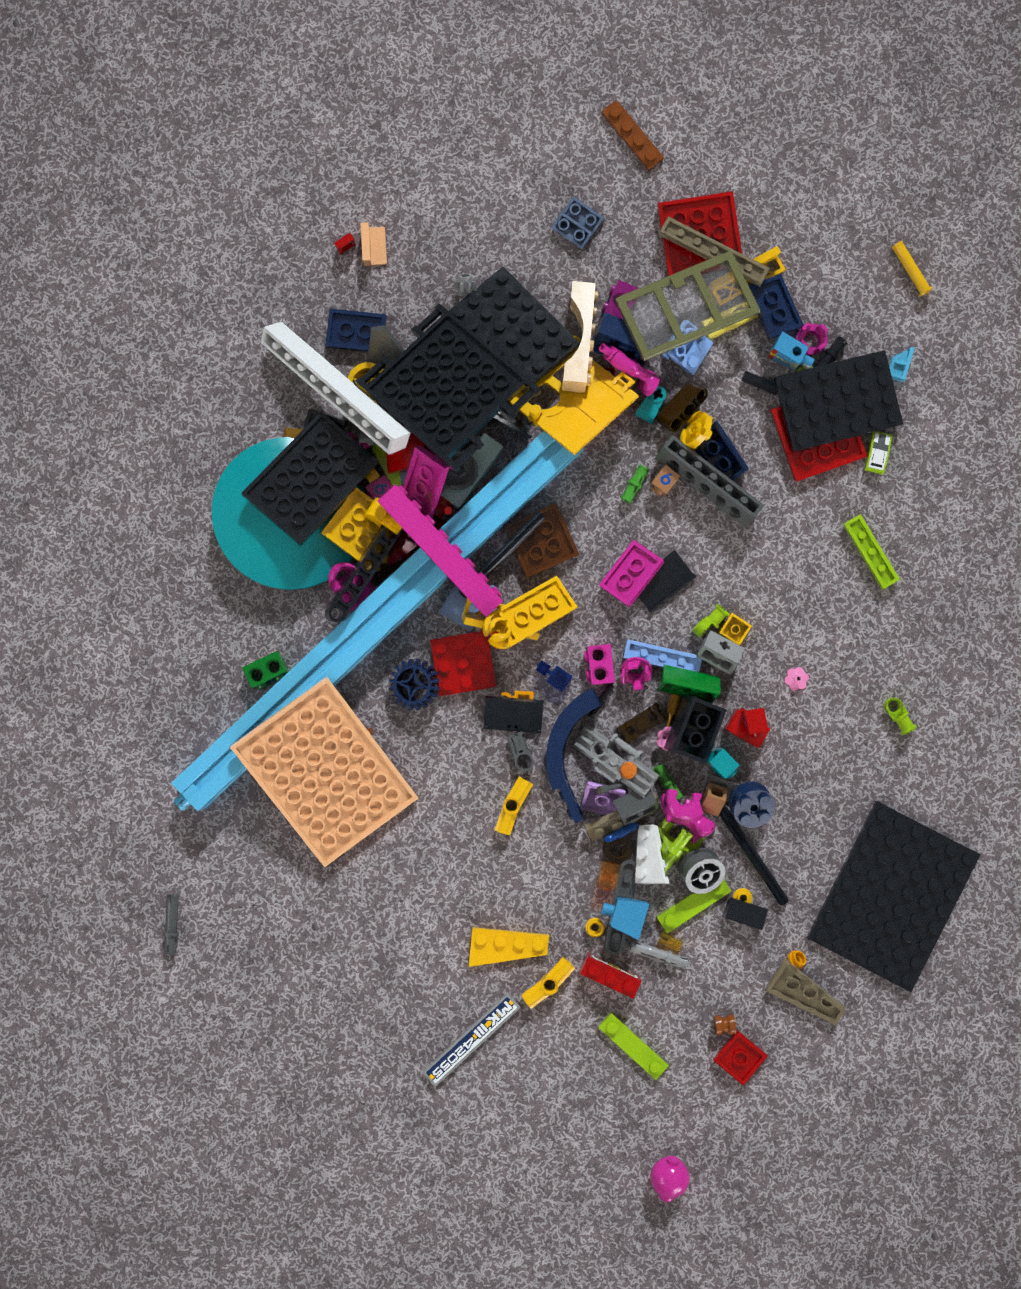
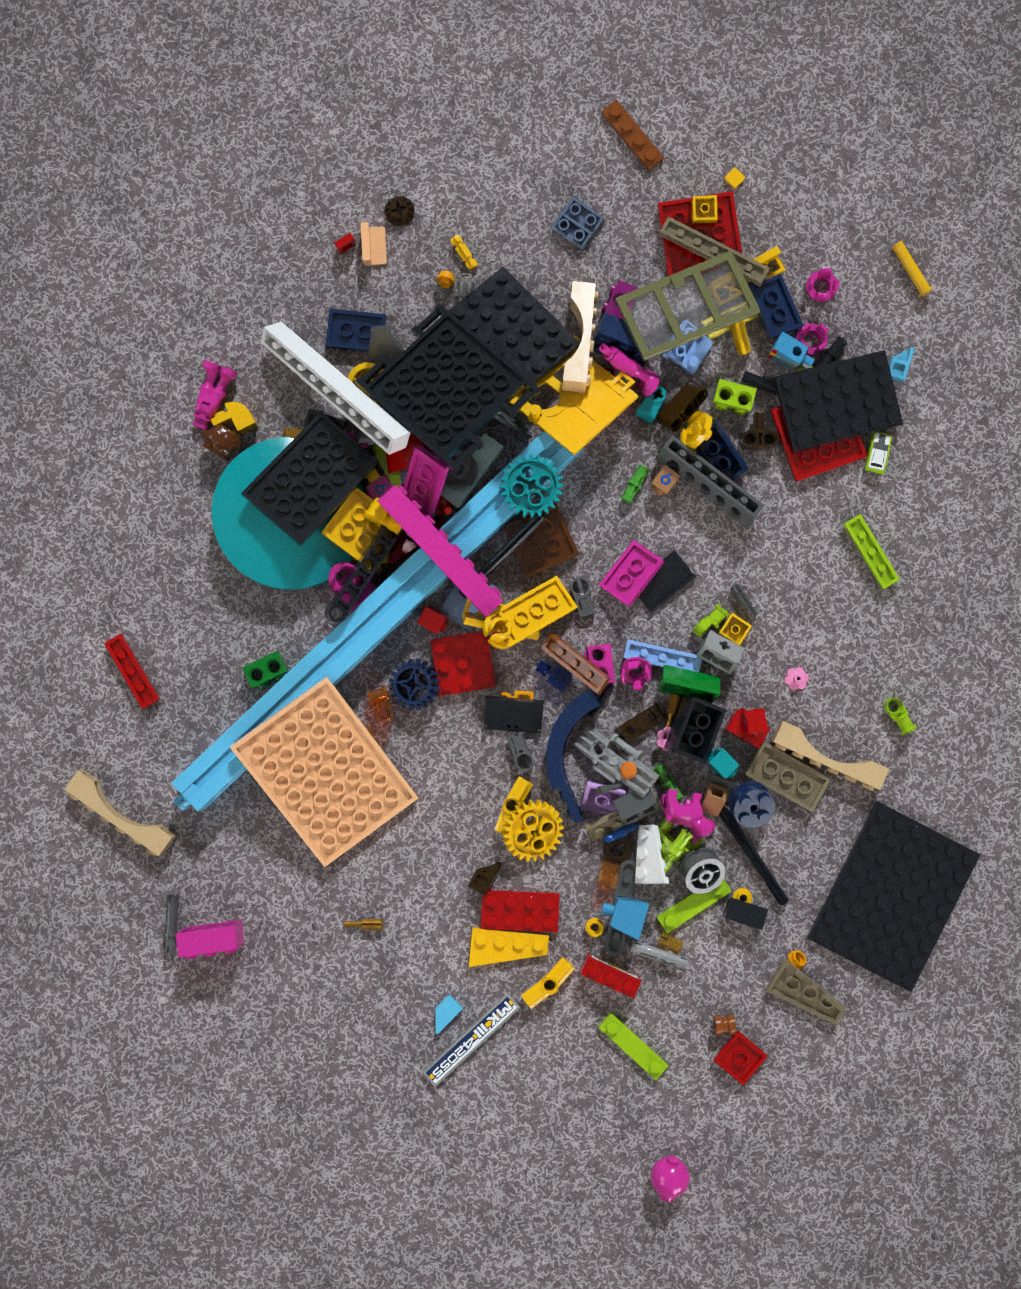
(88, 790): none -> tan arch
(132, 671): none -> red plate
(210, 397): none -> dark pink piece
(210, 939): none -> dark pink brick
(222, 441): none -> reddish brown animal
(238, 414): none -> yellow brick
(366, 924): none -> pearl gold axle
(381, 702): none -> clear orange piece
(407, 214): none -> dark brown gear
(433, 619): none -> red brick
(445, 279): none -> light orange plate
(446, 1012): none -> medium azure tile
(463, 252): none -> yellow axle
(484, 878): none -> dark brown tile
(520, 911): none -> red plate
(540, 470): none -> teal gear
(547, 836): none -> yellow gear
(575, 663): none -> dark orange plate
(583, 600): none -> dark grey piece
(704, 209): none -> yellow piece
(734, 178): none -> yellow piece
(734, 391): none -> lime brick
(740, 338): none -> yellow slope
(744, 601): none -> dark grey axle
(758, 434): none -> dark brown beam
(787, 776): none -> dark tan plate
(792, 738): none -> tan arch
(824, 275): none -> dark pink piece

